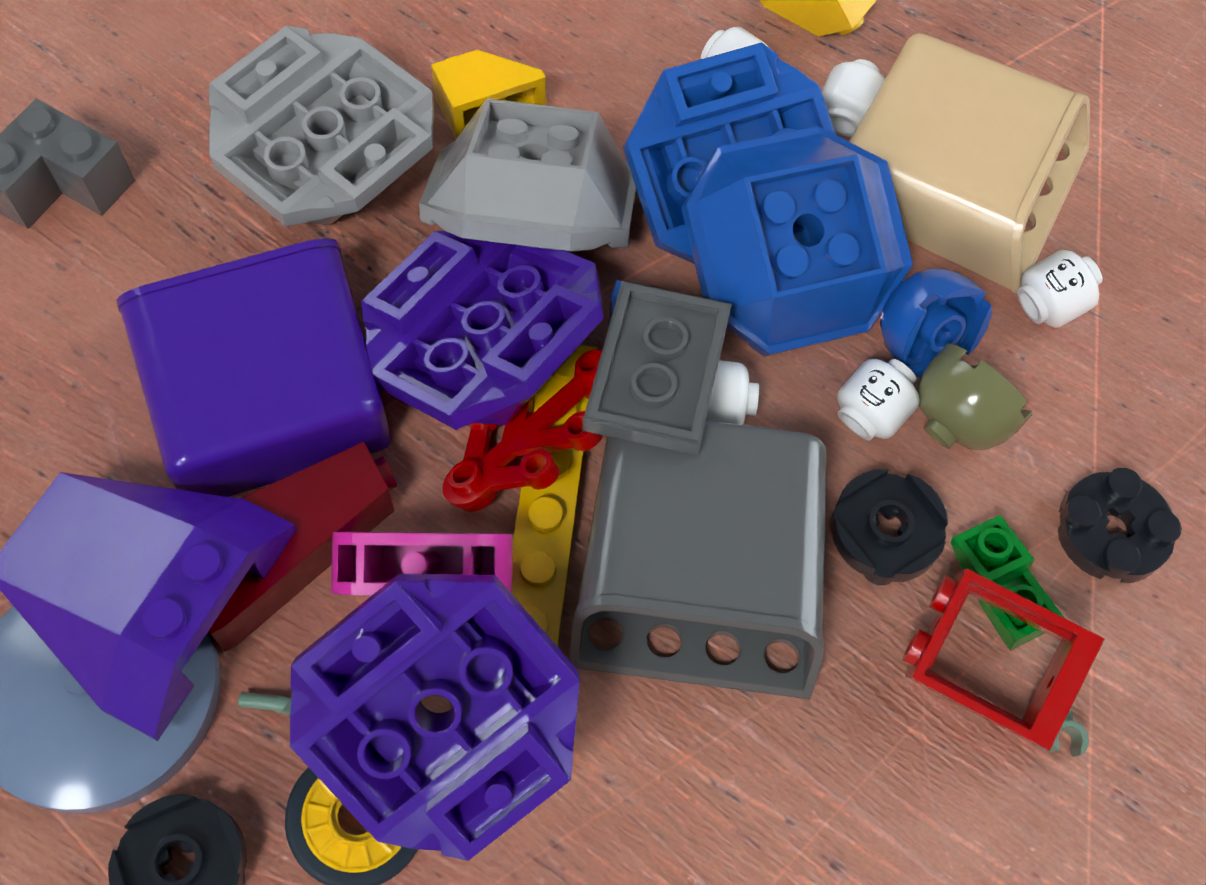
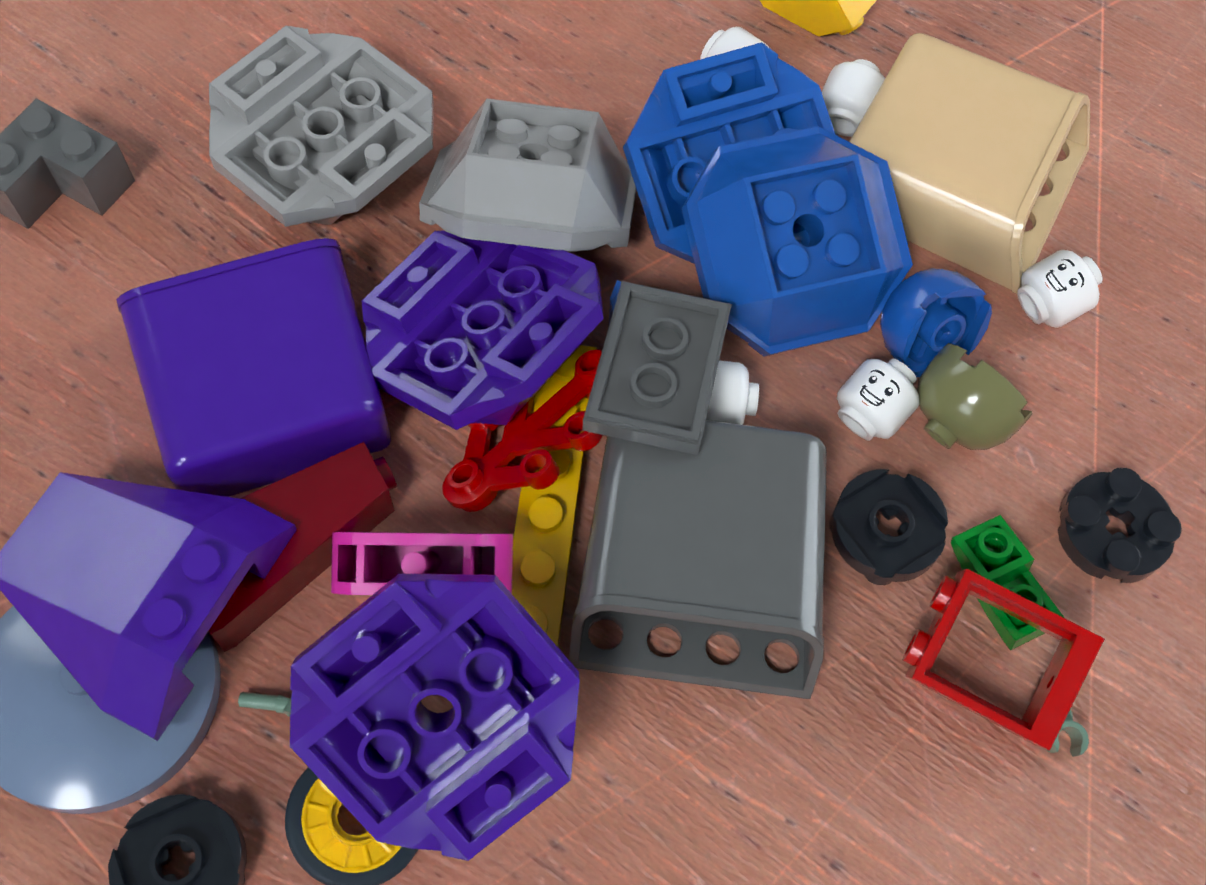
(468, 79): yellow slope -> none

